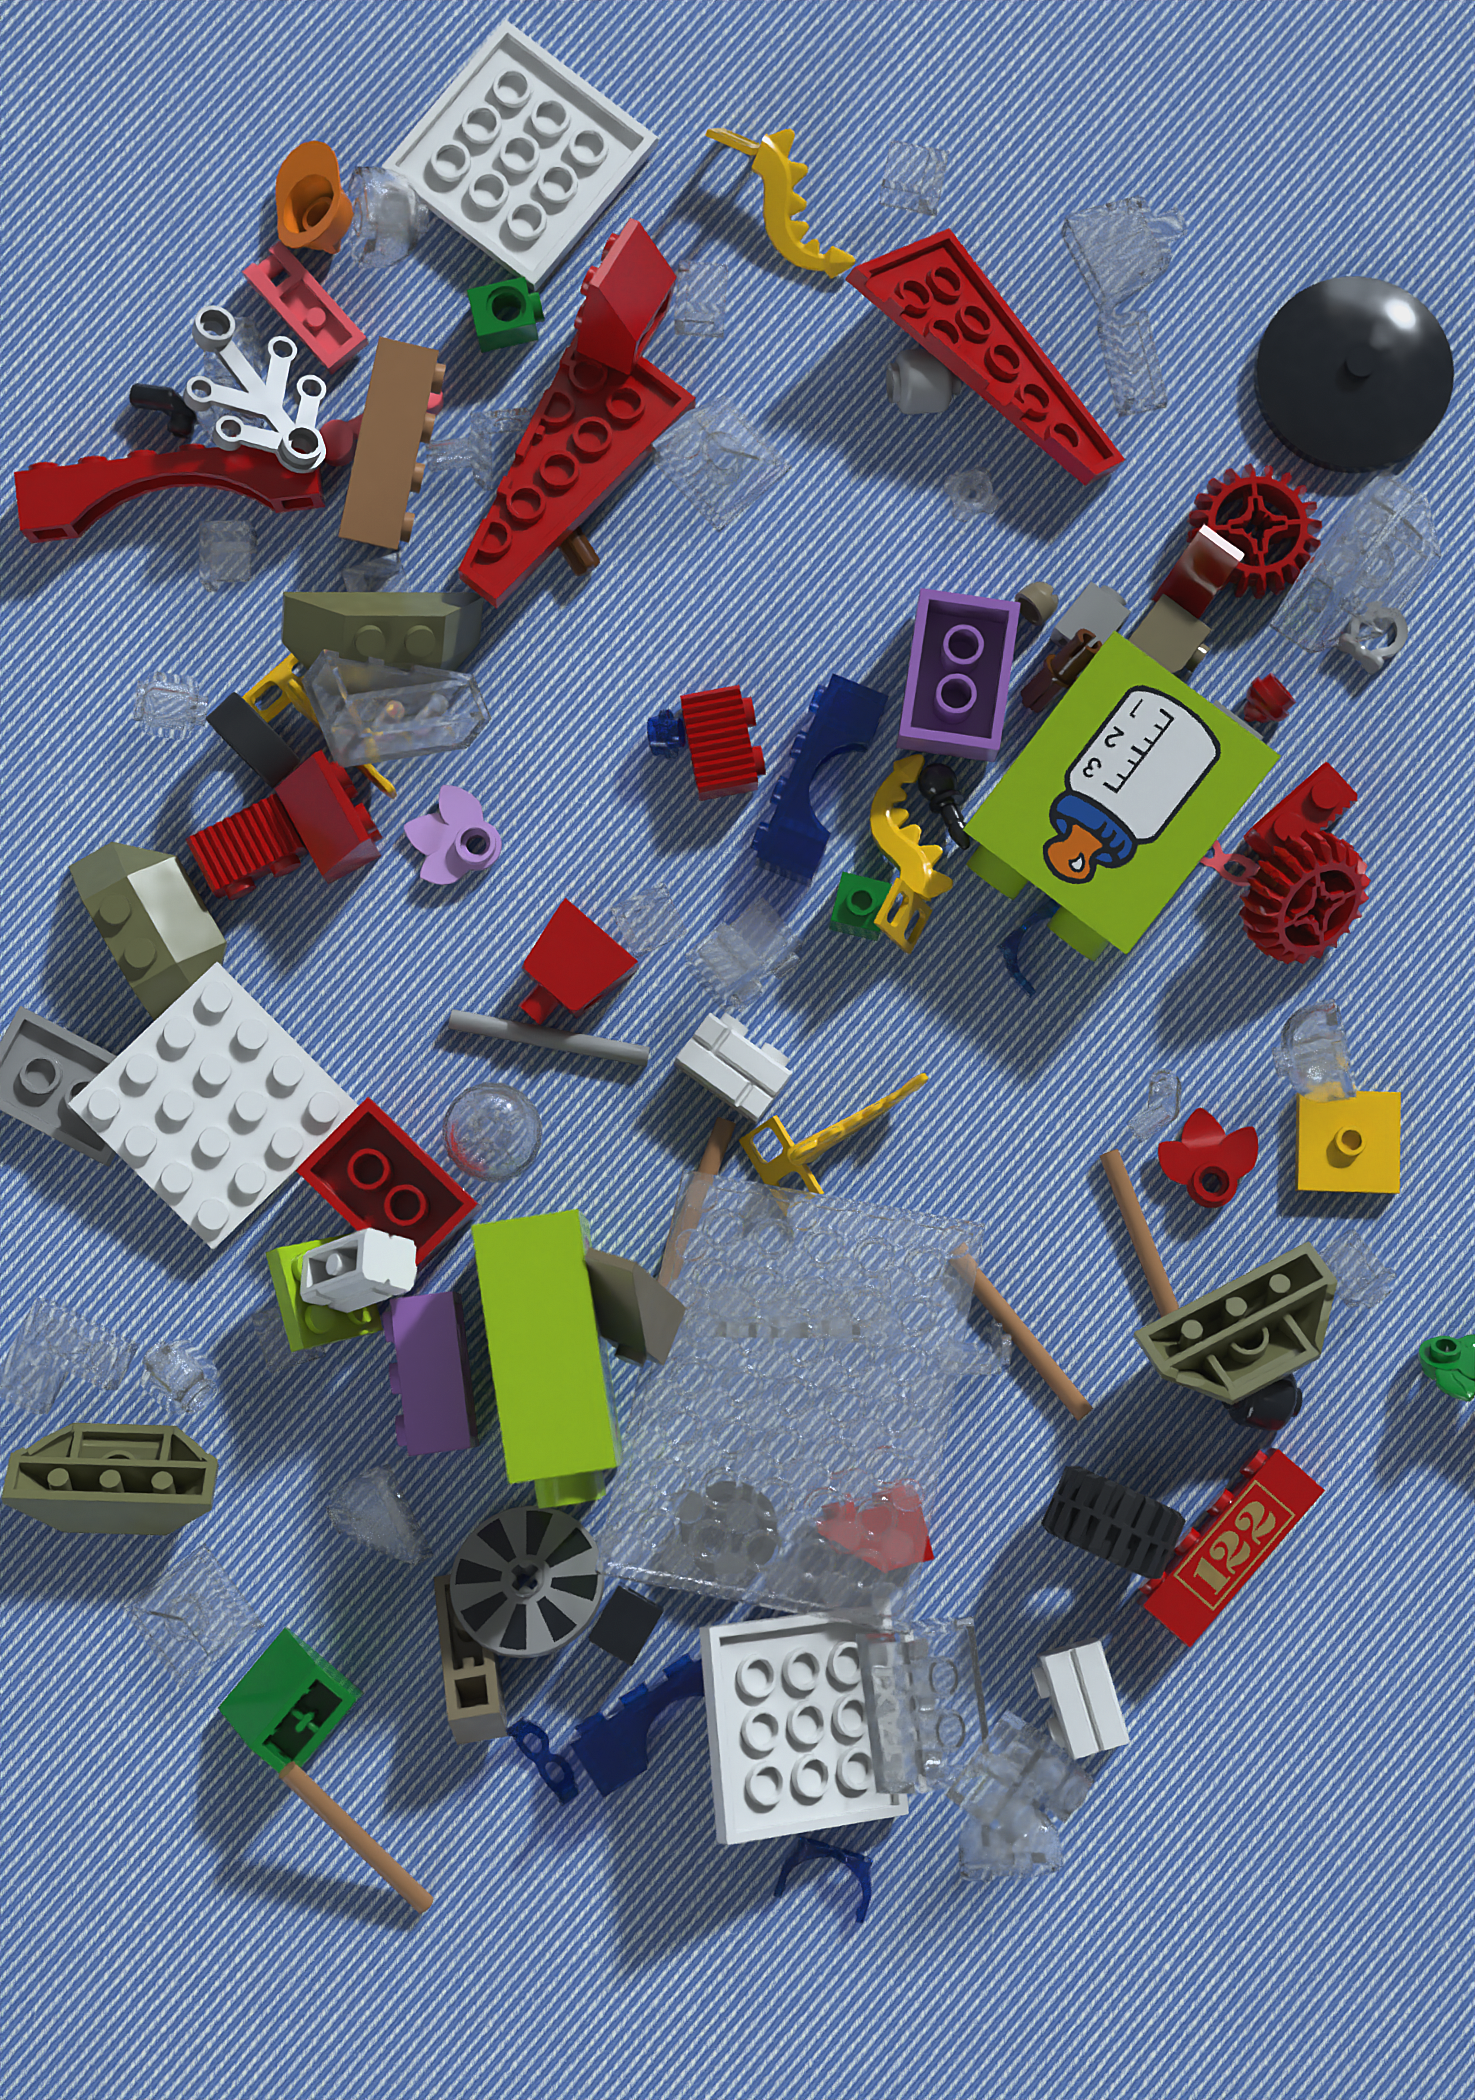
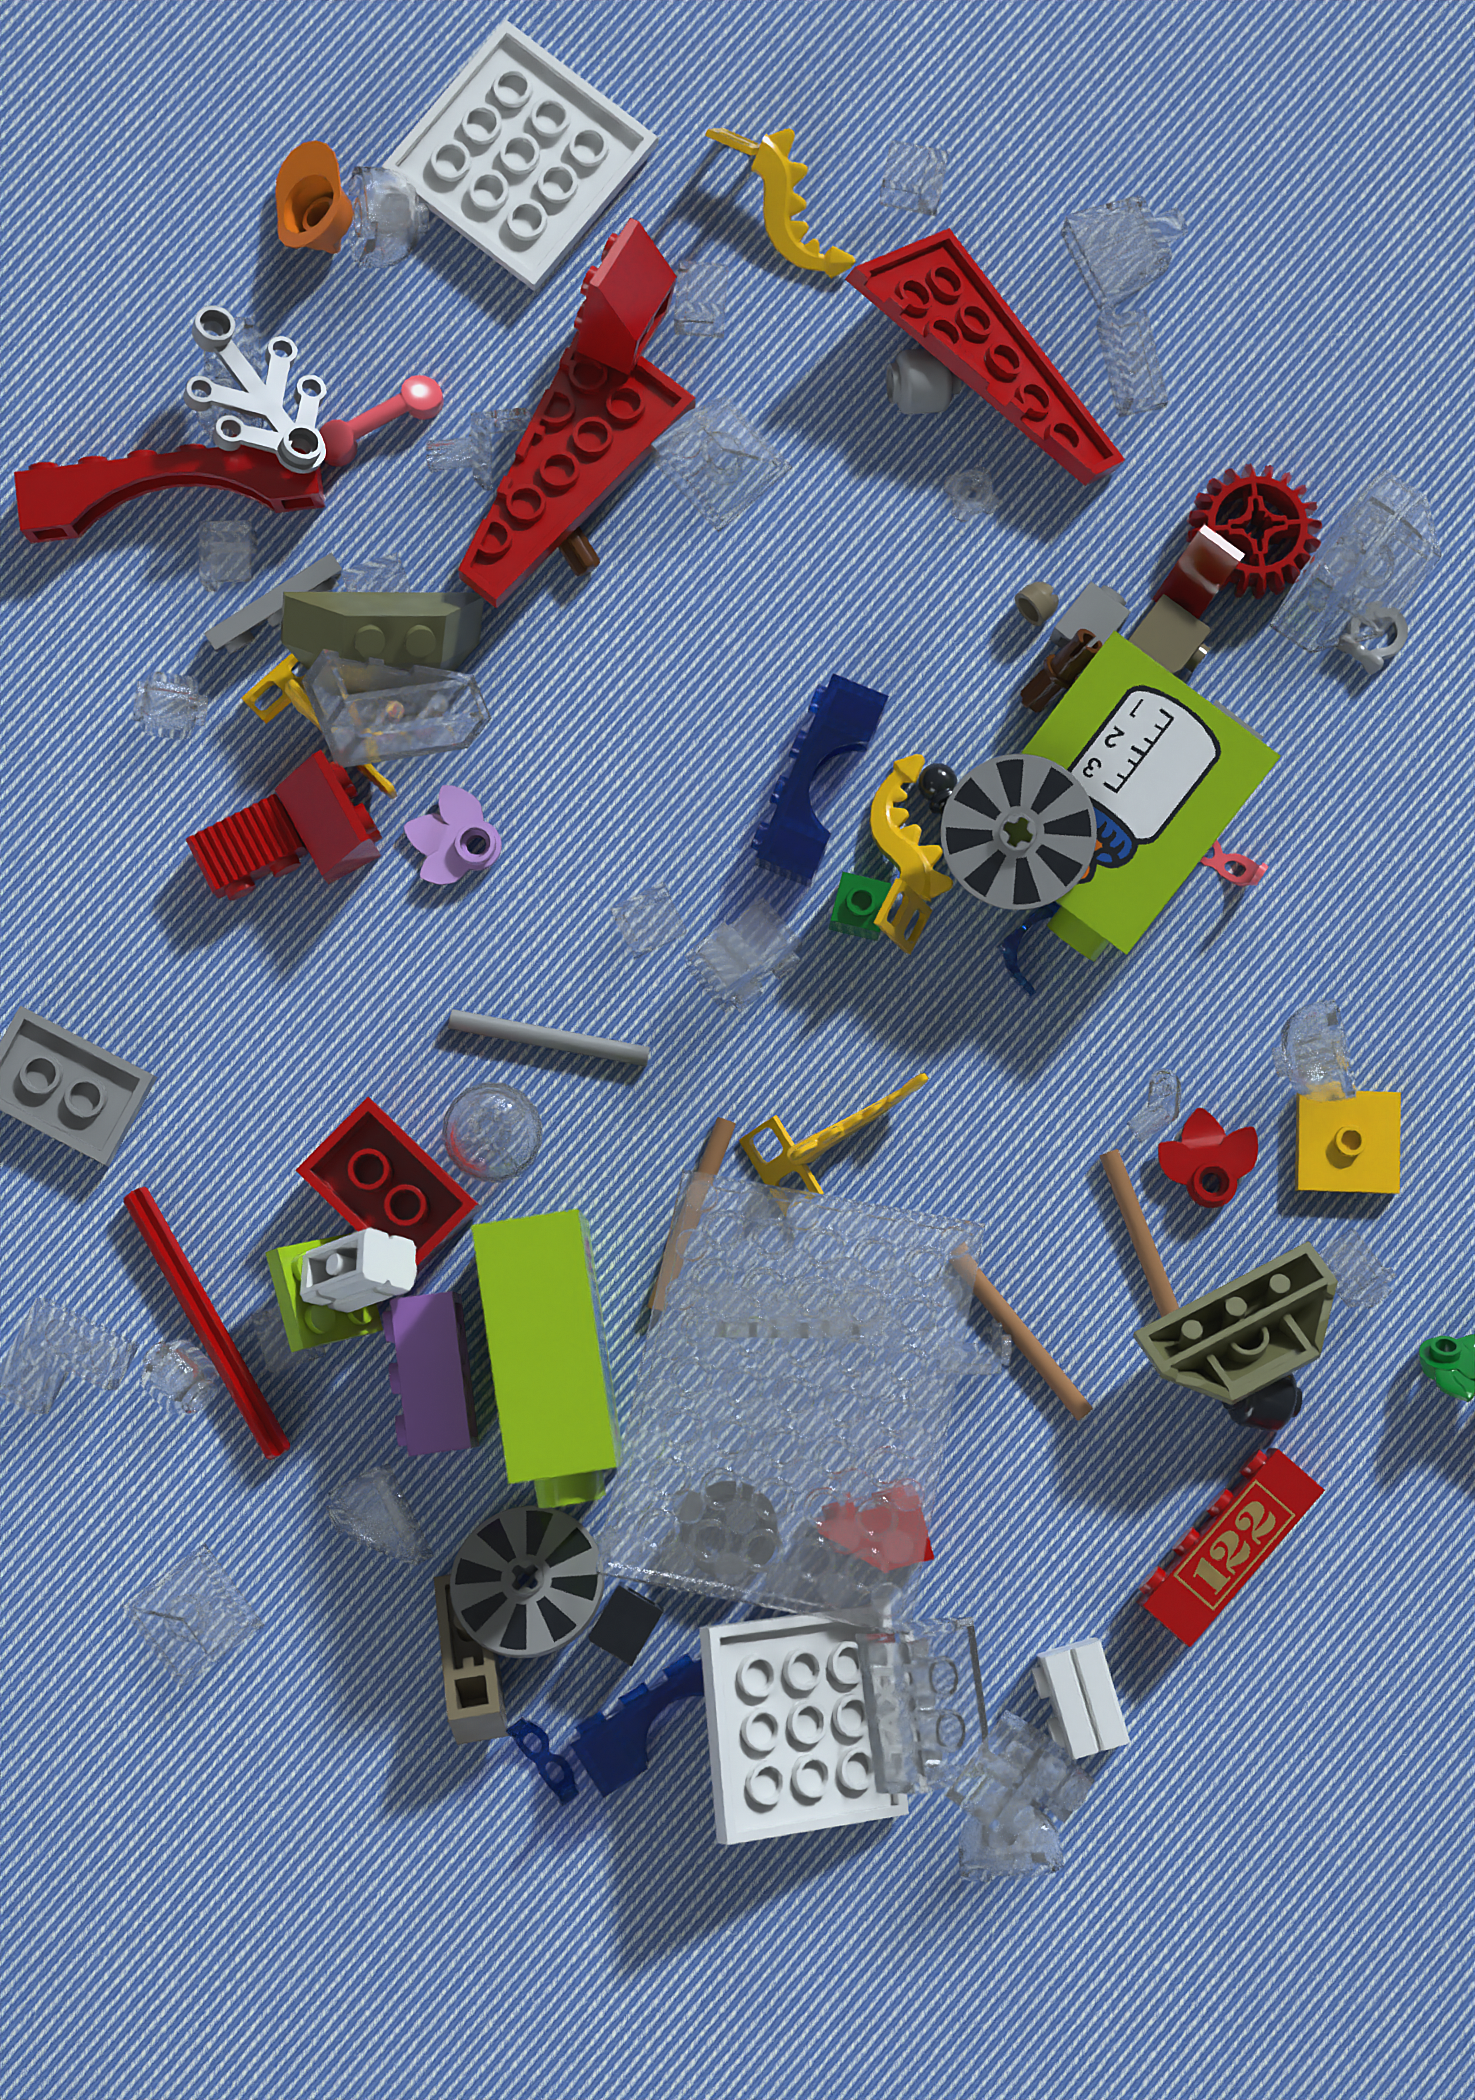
(112, 1479): olive wedge -> none
(149, 920): olive wedge -> none
(169, 402): black arm -> none
(206, 1323): none -> red axle
(214, 1105): white plate -> none
(236, 630): none -> light grey plate
(253, 739): black tyre -> none
(289, 1702): green slope -> none
(306, 308): coral plate -> none
(356, 1837): medium nougat bar -> none
(389, 444): medium nougat brick -> none
(499, 334): green brick -> none
(573, 965): red torso -> none
(632, 1308): dark tan slope -> none
(666, 734): clear blue plate -> none
(720, 742): red brick -> none
(734, 1066): white brick -> none
(811, 1849): clear blue cap -> none
(958, 675): medium lavender brick -> none
(980, 847): none -> light grey piece
(1113, 1522): black tyre -> none
(1267, 700): red plate -> none
(1304, 896): red gear -> none
(1310, 807): red brick -> none
(1353, 374): black dish -> none

